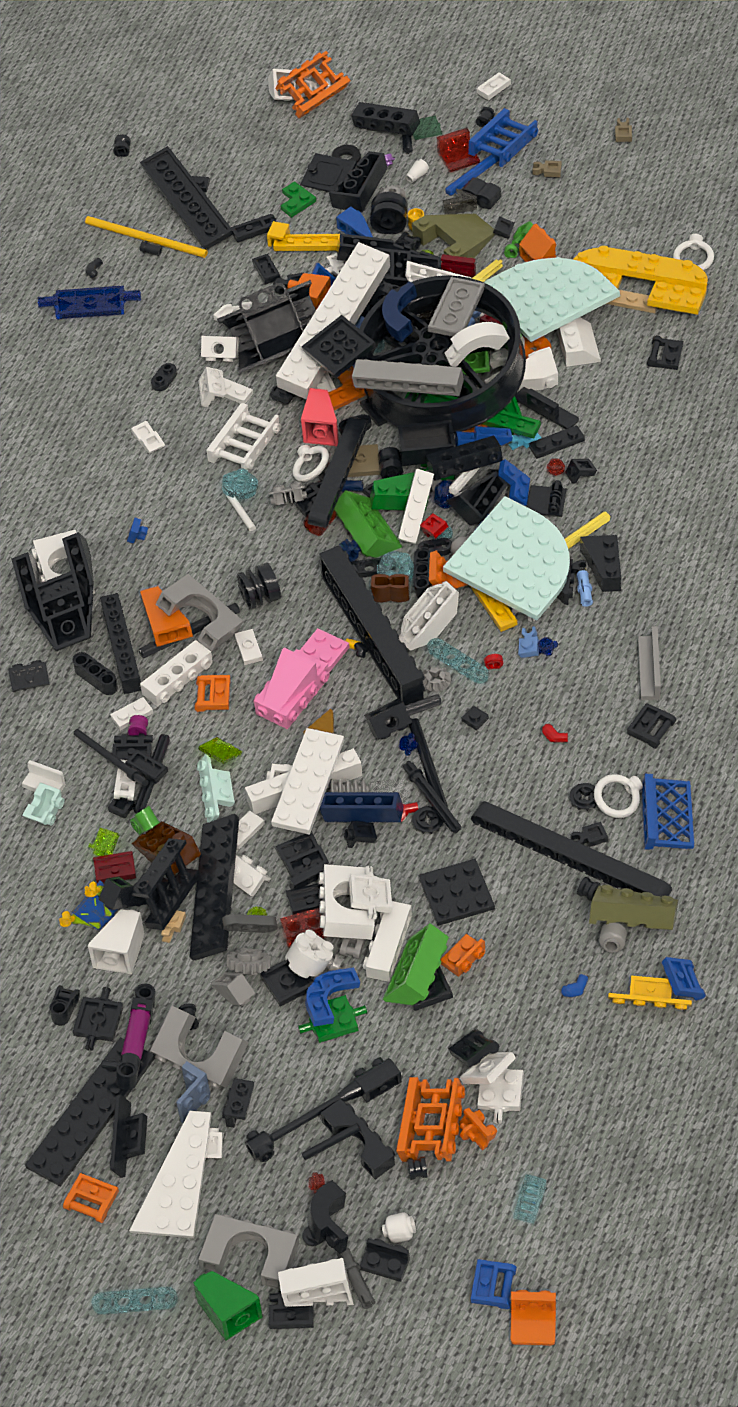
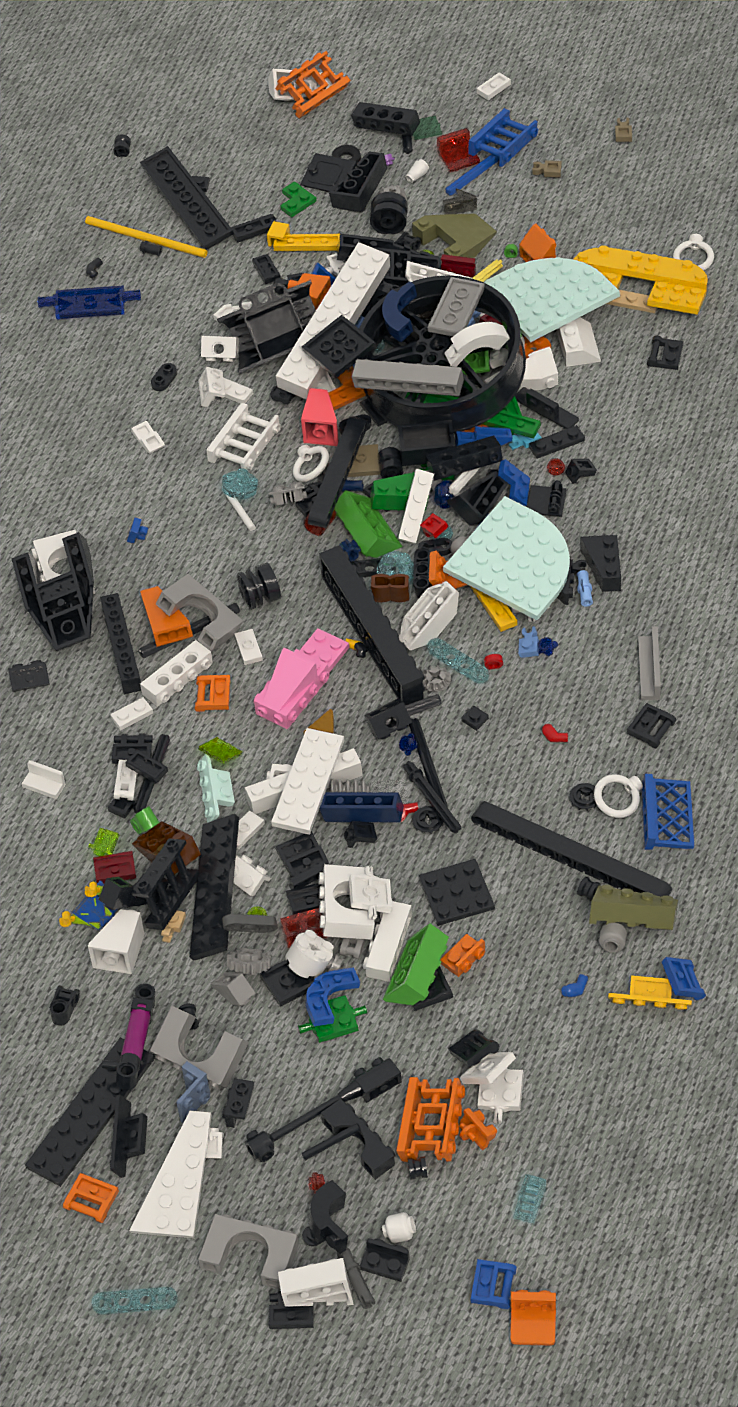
(44, 805): light aqua cylinder -> none
(95, 673): black beam -> none
(98, 1019): black plate -> none
(132, 773): black bar -> none
(137, 725): magenta wheel -> none
(227, 1304): green slope -> none
(353, 223): blue slope -> none
(413, 215): yellow wheel -> none
(486, 115): black bush -> none
(486, 193): black brick -> none
(503, 227): black plate -> none
(521, 232): bright green plate -> none
(587, 529): light yellow axle -> none
(591, 834): black plate -> none

